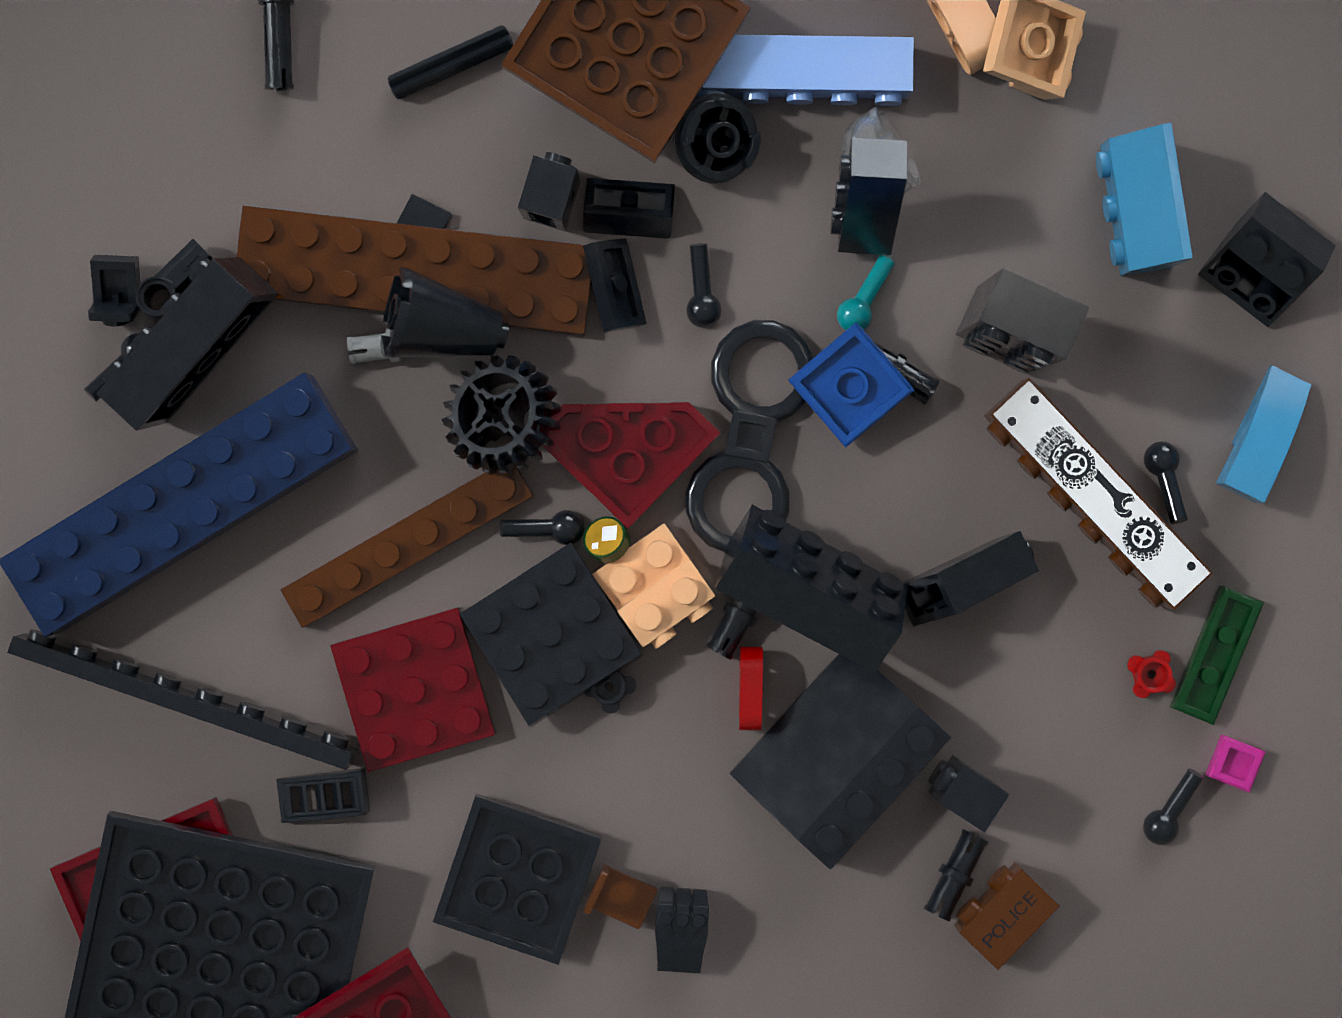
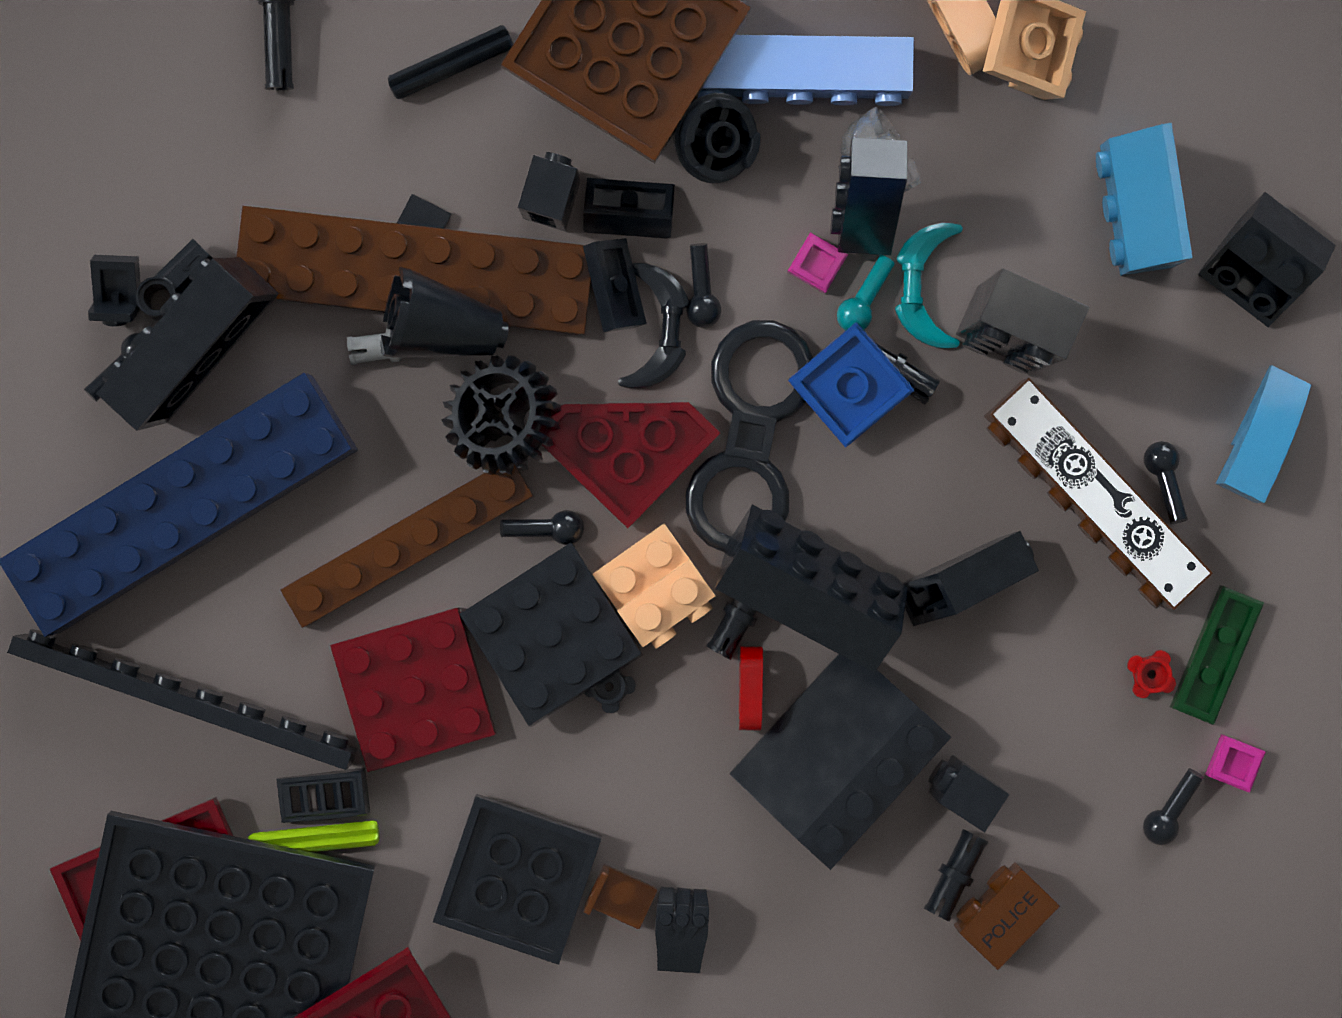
(323, 837): none -> lime axle
(606, 539): tile -> none
(669, 353): none -> black piece
(817, 263): none -> dark pink tile
(911, 310): none -> teal piece

